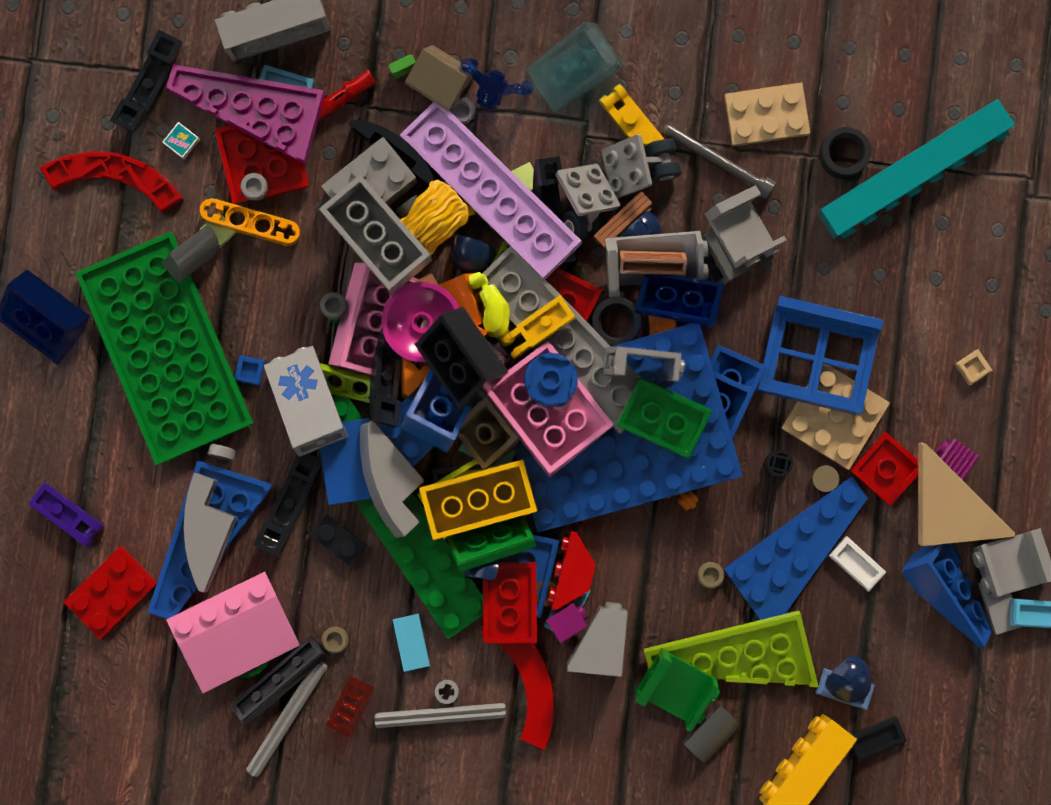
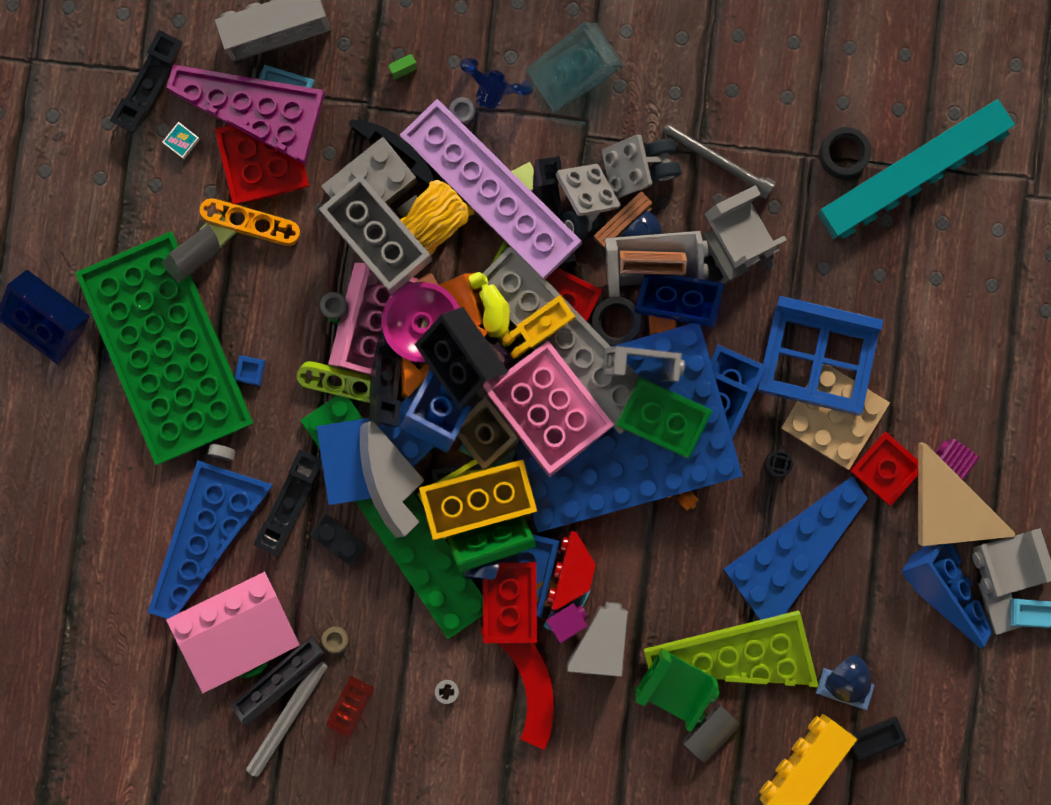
(65, 514): dark purple plate -> none
(111, 592): red plate -> none
(112, 167): red tile -> none
(205, 531): light grey slope -> none
(254, 186): light grey tile -> none
(305, 401): light grey panel -> none
(346, 93): red pin -> none
(411, 642): medium azure tile -> none
(438, 77): dark tan slope -> none
(440, 715): light grey axle -> none
(471, 255): dark blue helmet -> none
(550, 380): blue tile -> none
(629, 117): yellow plate -> none
(710, 575): dark tan tile -> none
(767, 114): tan plate -> none
(825, 478): dark tan tile -> none
(857, 563): white tile -> none
(973, 367): tan tile -> none

